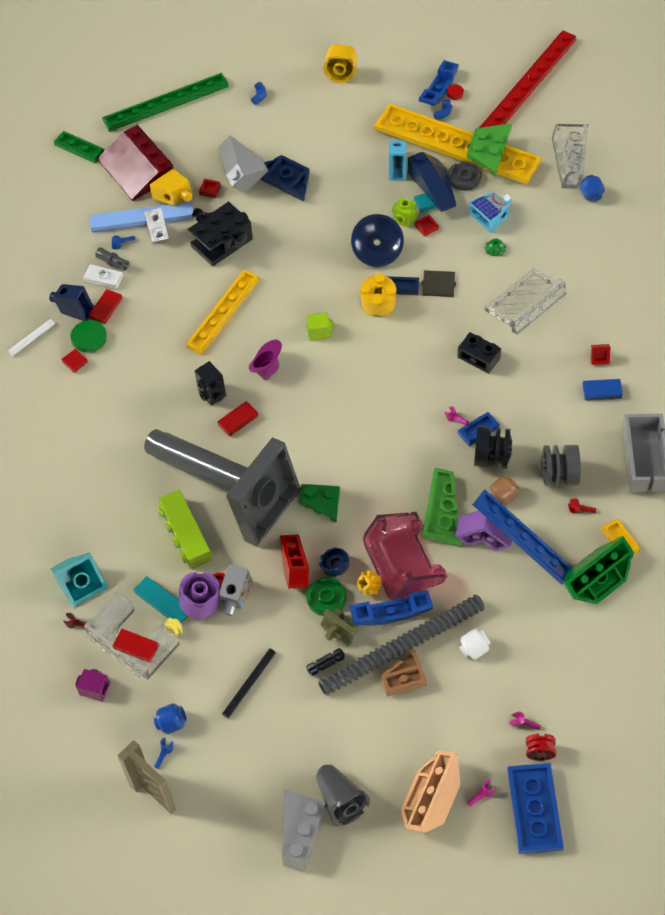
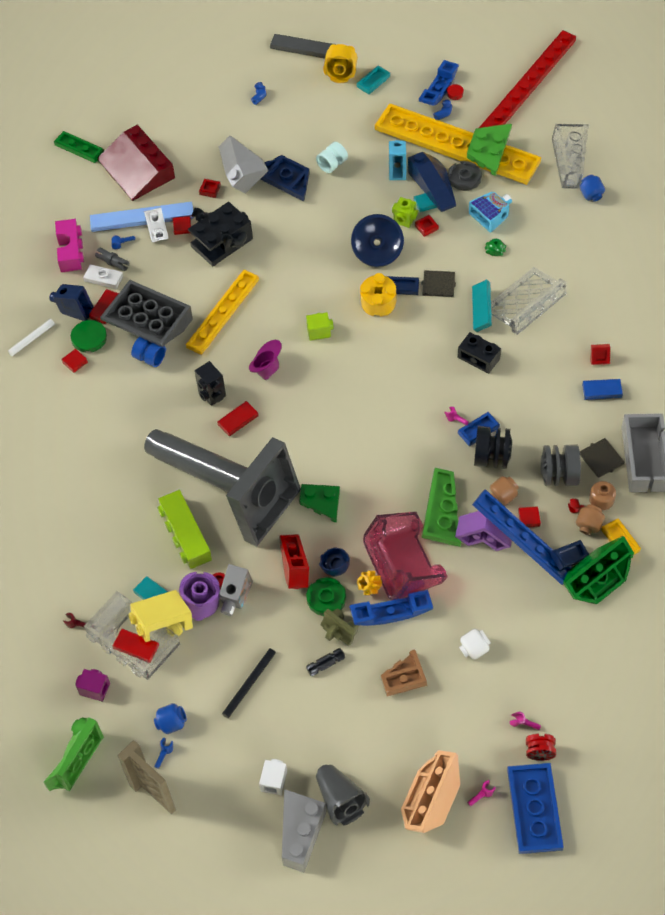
(68, 234): none -> dark pink arch
(79, 578): teal slope -> none
(79, 750): none -> bright green slope
(148, 314): none -> dark grey slope
(148, 352): none -> blue wheel
(159, 613): none -> light yellow panel
(165, 102): green tile -> none
(171, 188): yellow torso -> none
(181, 225): none -> red tile
(273, 777): none -> white brick
(299, 45): none -> dark grey tile
(331, 157): none -> light aqua wheel
(373, 79): none -> teal tile
(401, 644): dark grey piece -> none
(481, 305): none -> teal tile
(529, 516): none -> red tile
(569, 555): none -> dark blue tile
(590, 519): none -> medium nougat head
(601, 457): none -> clear smoke piece
(602, 495): none -> medium nougat head

